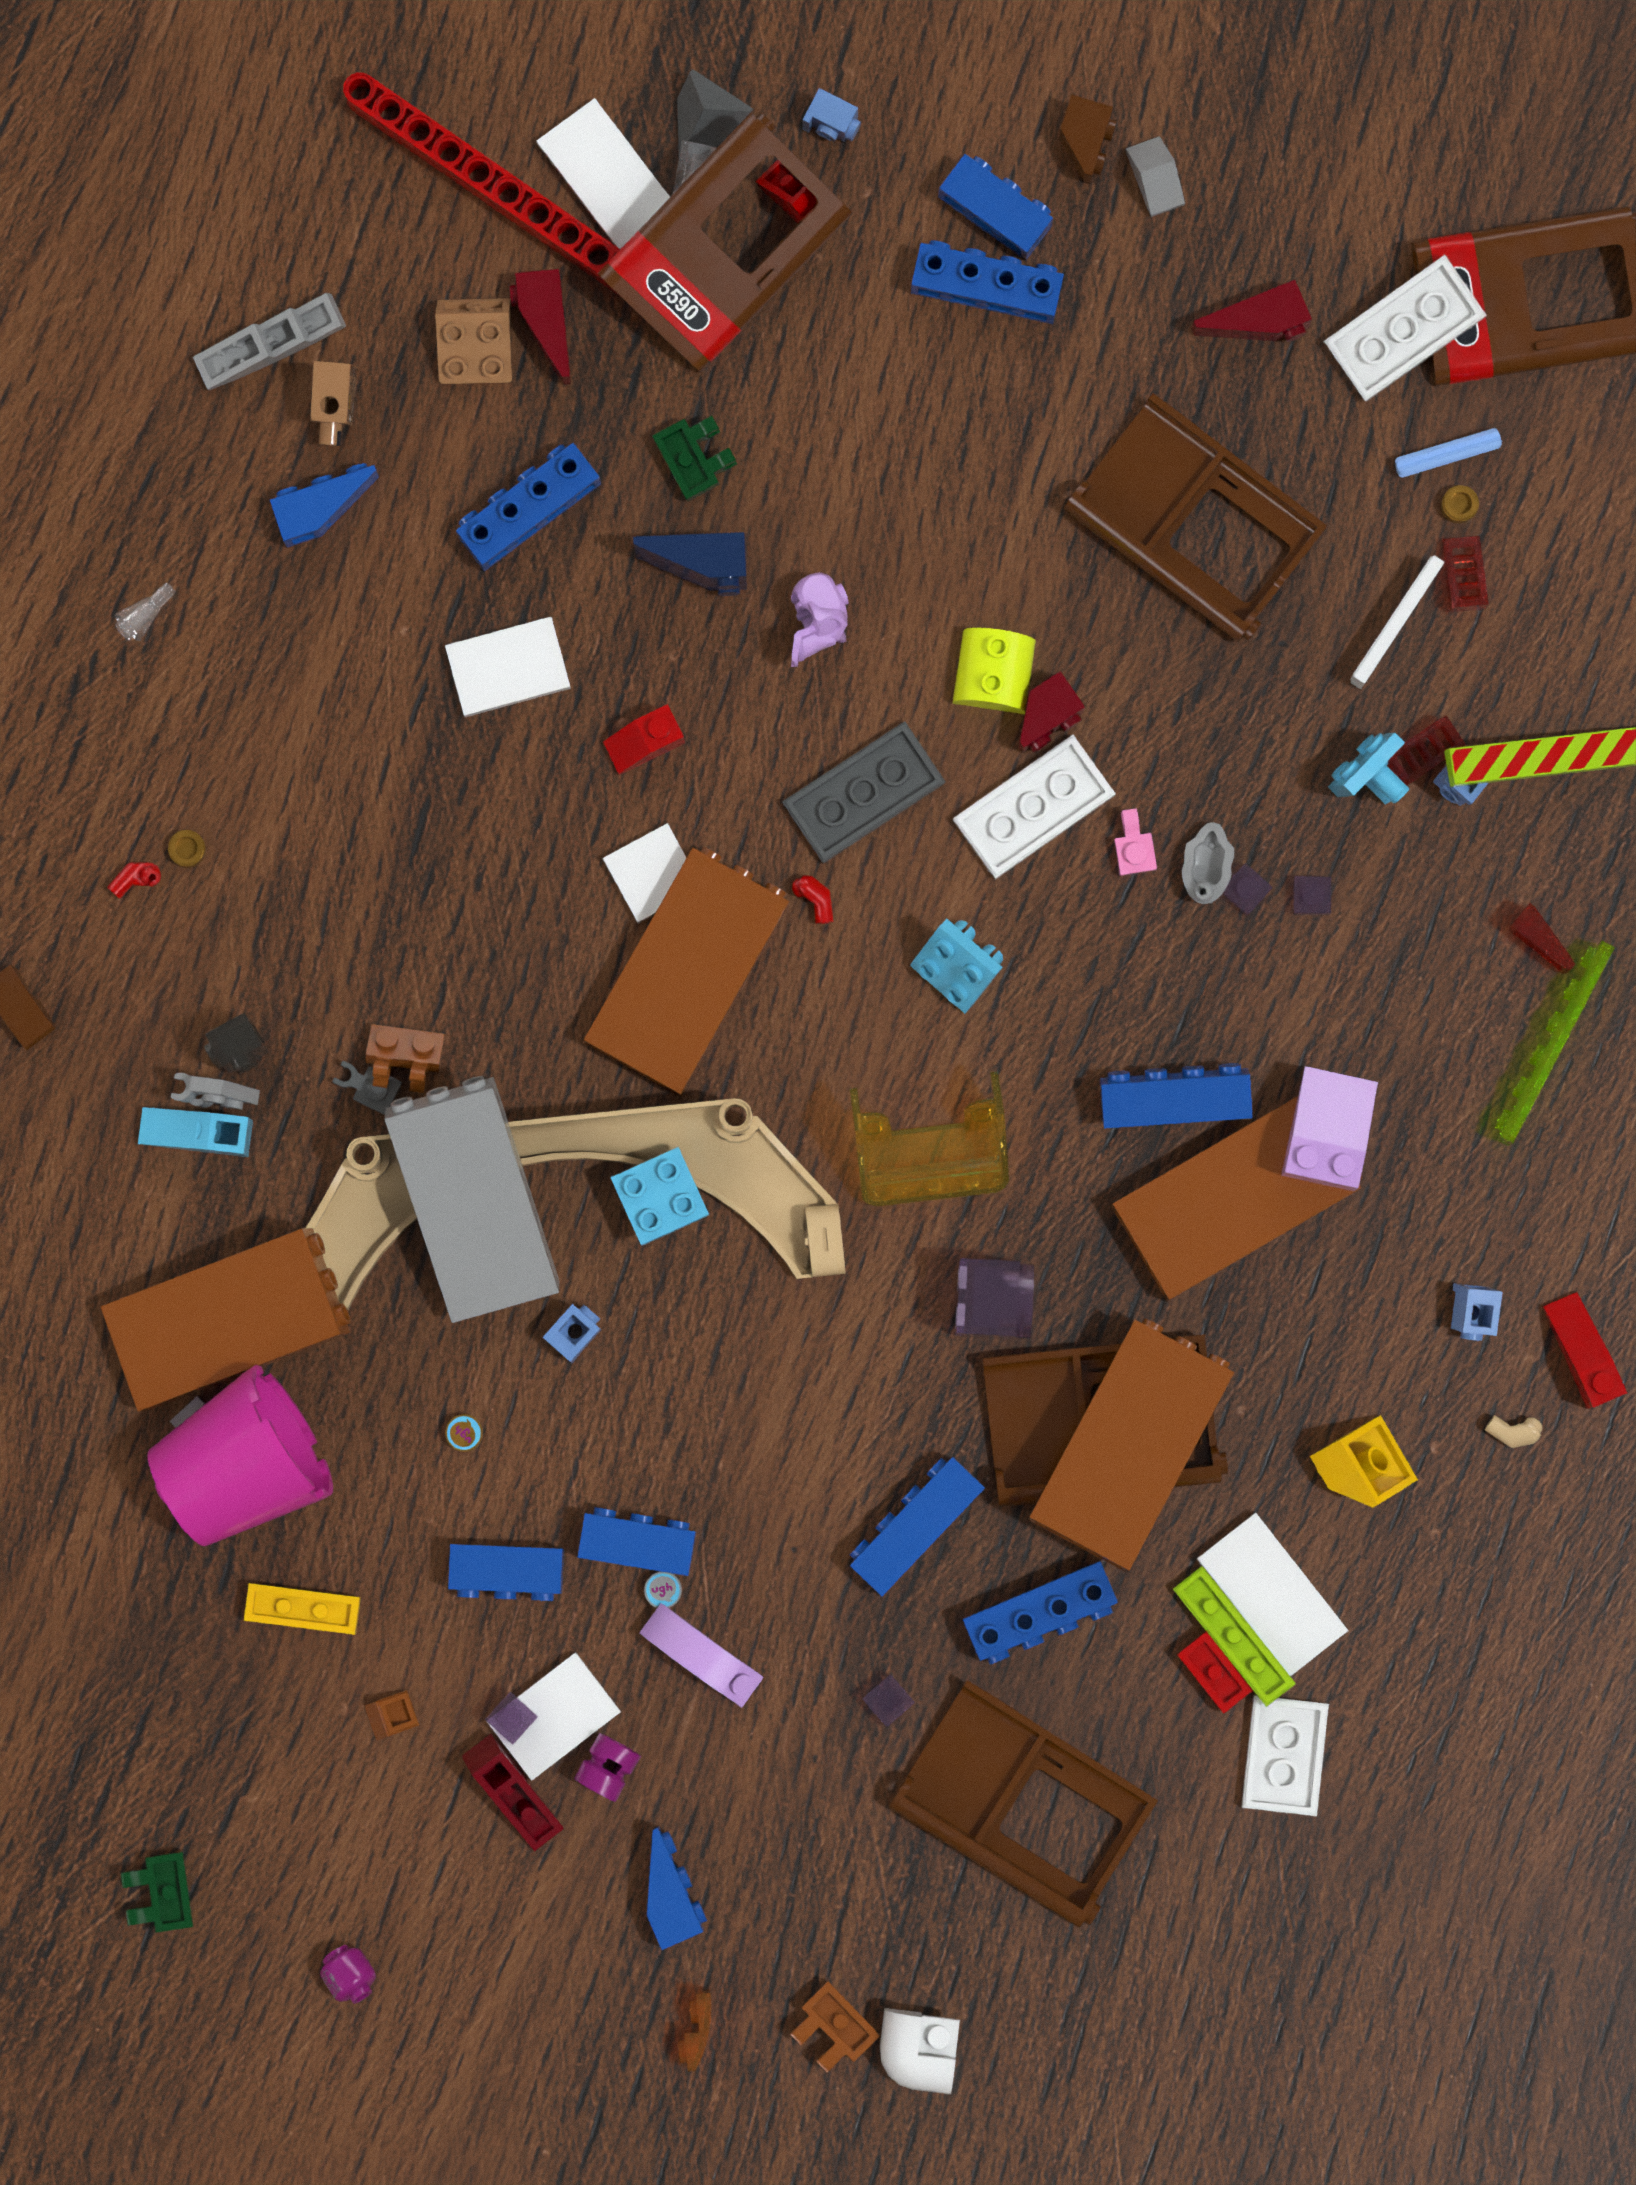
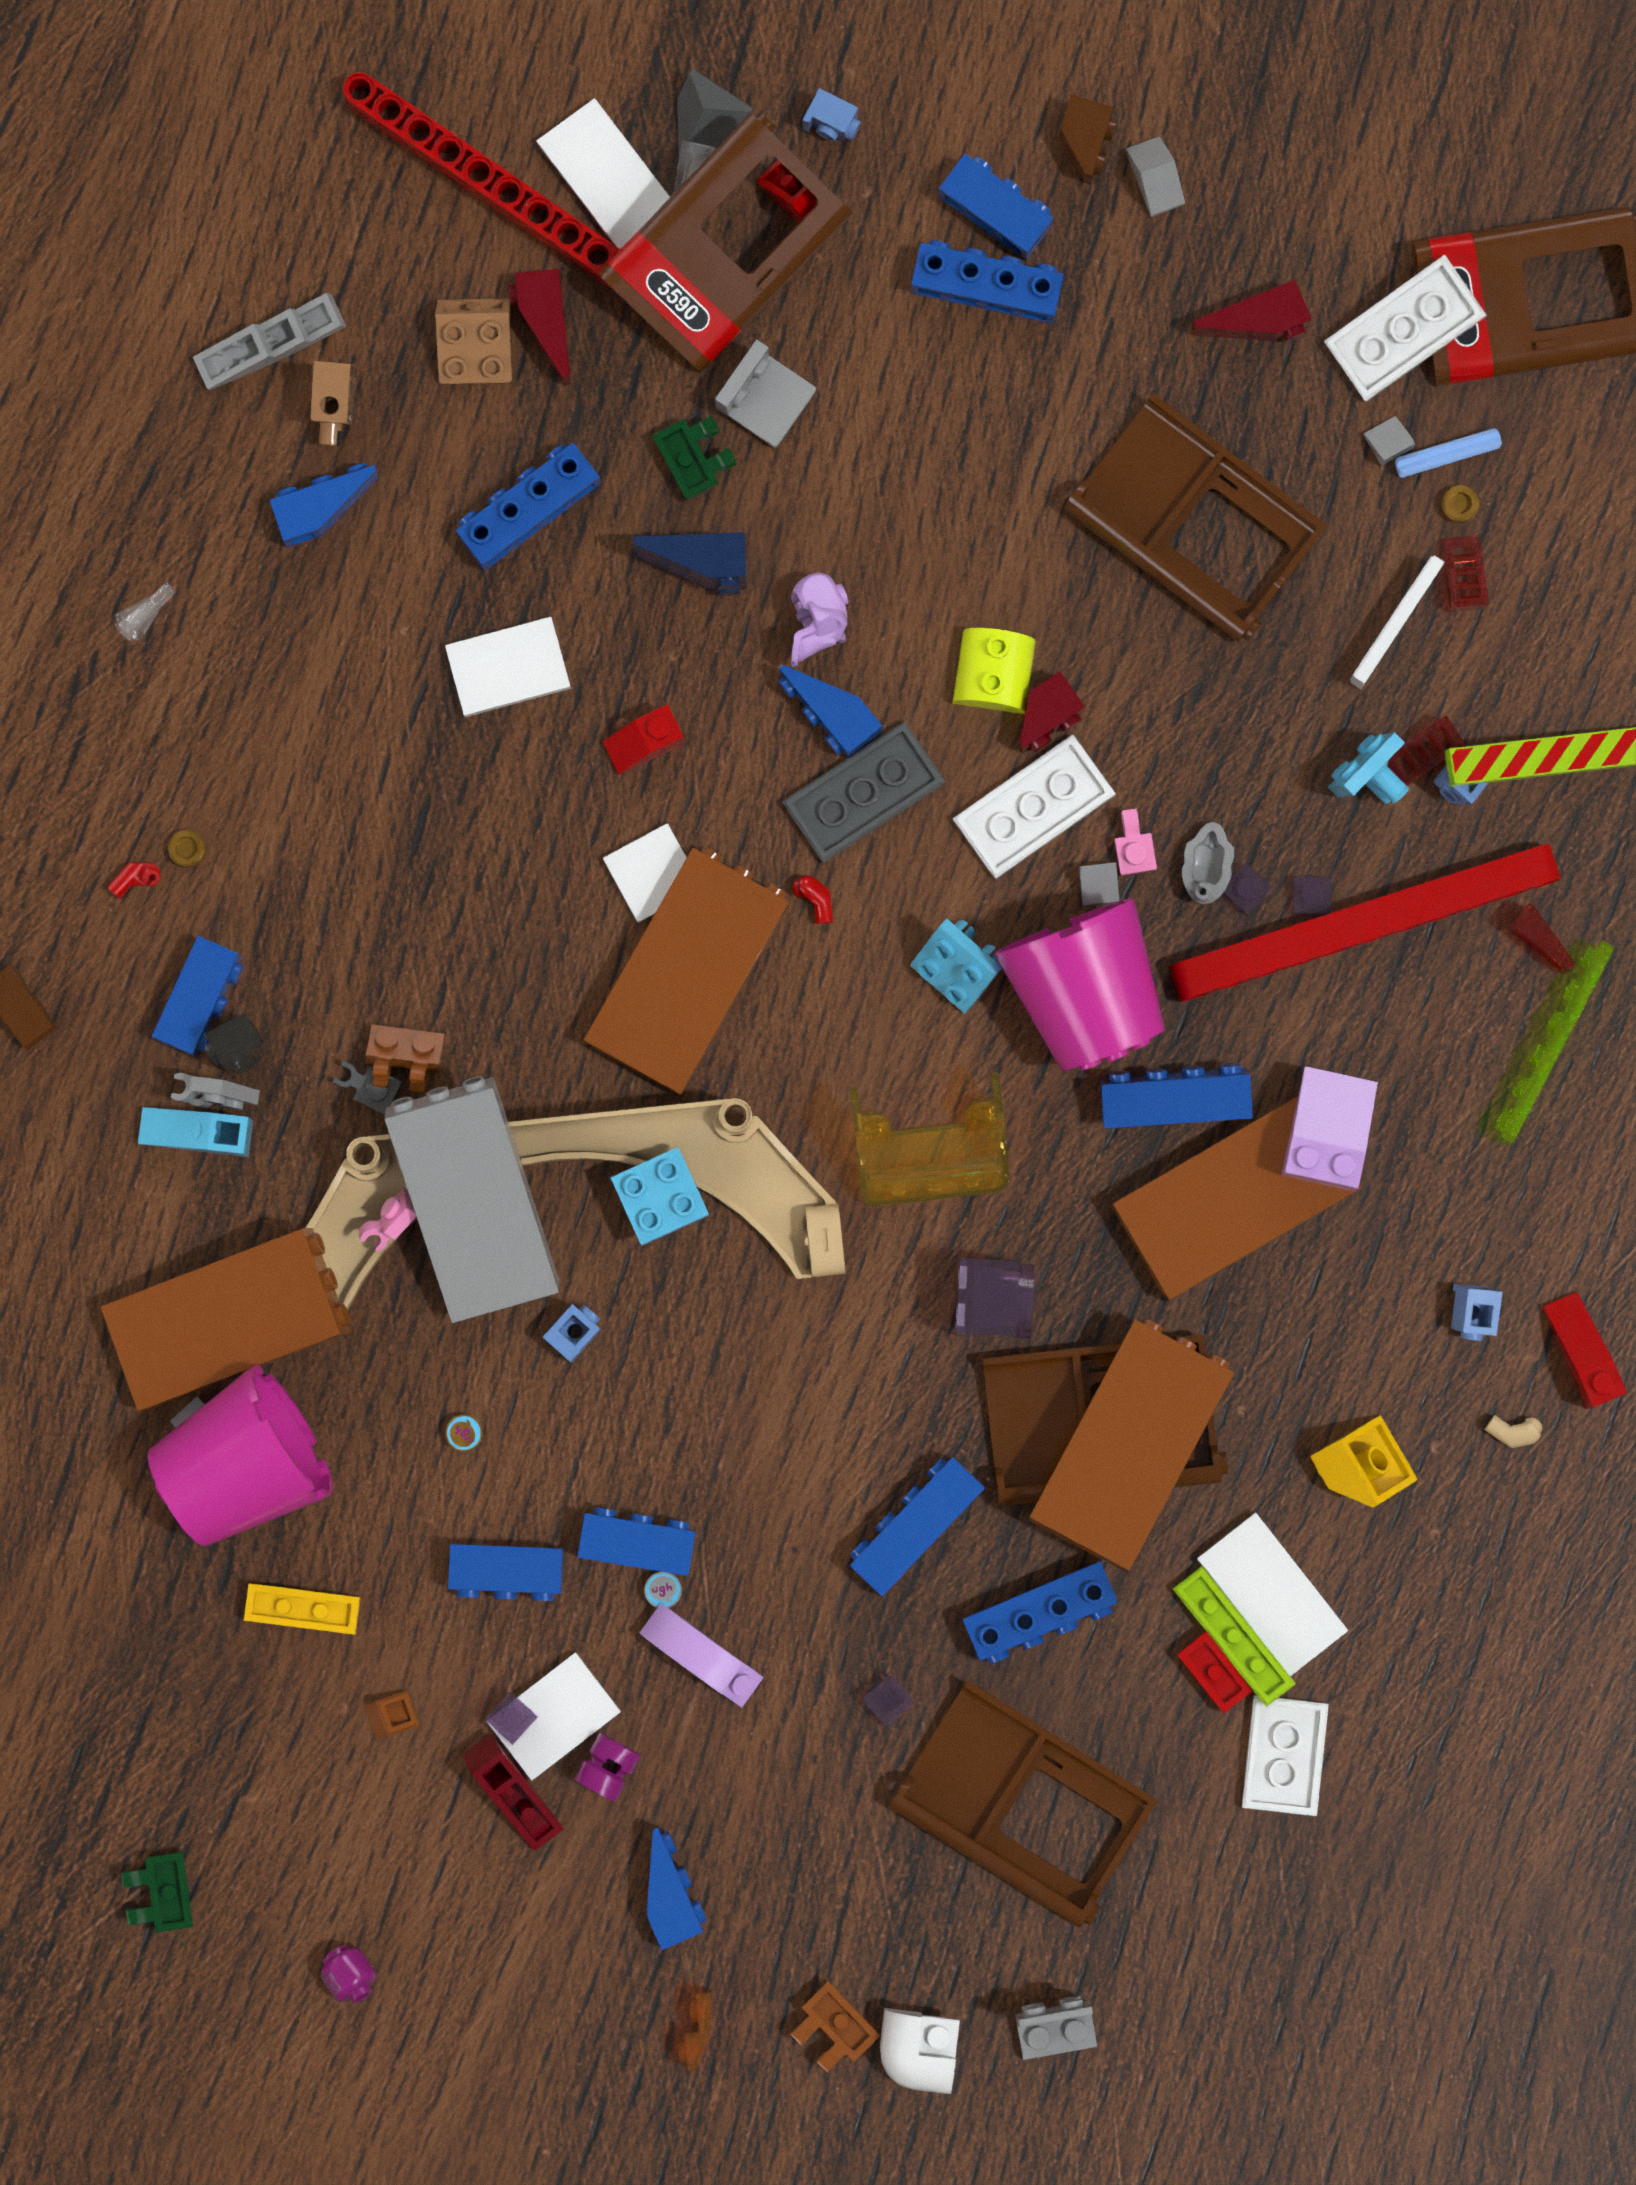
(198, 996): none -> blue brick
(395, 1218): none -> bright pink plate
(764, 395): none -> light grey bracket
(839, 713): none -> blue slope
(1056, 2028): none -> light grey bracket
(1087, 986): none -> dark pink cone
(1098, 884): none -> light grey slope
(1364, 923): none -> red beam
(1389, 440): none -> light grey slope

